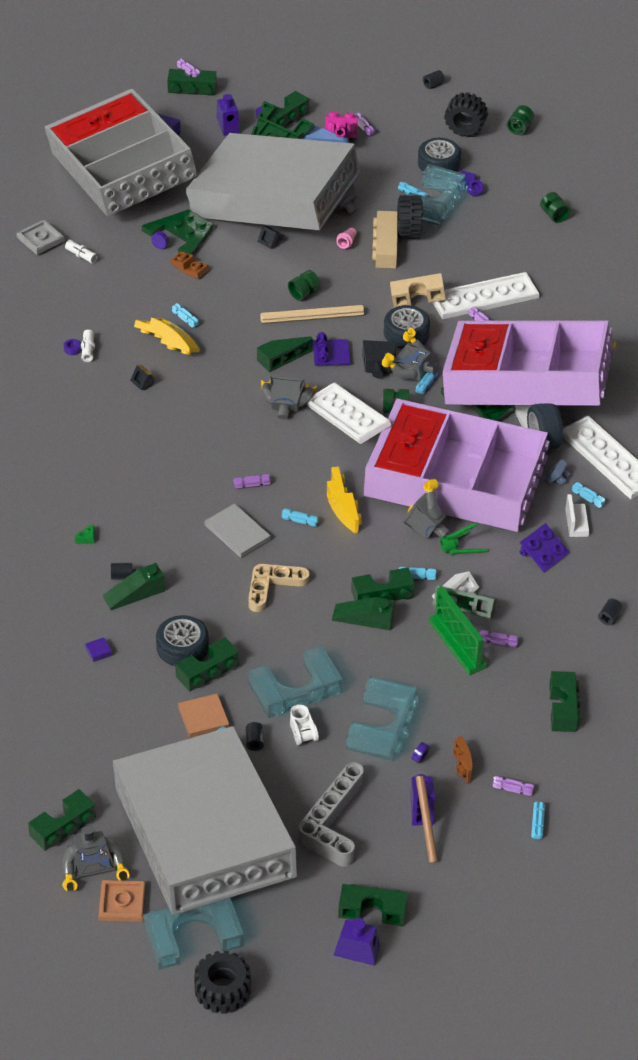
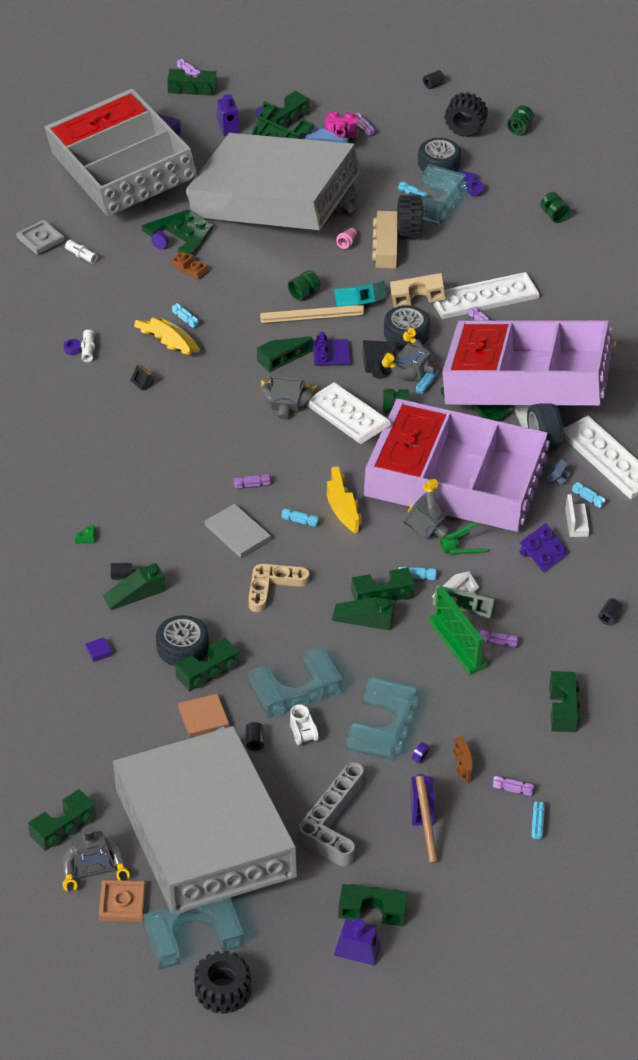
(268, 237): black tile -> none
(360, 293): none -> teal slope

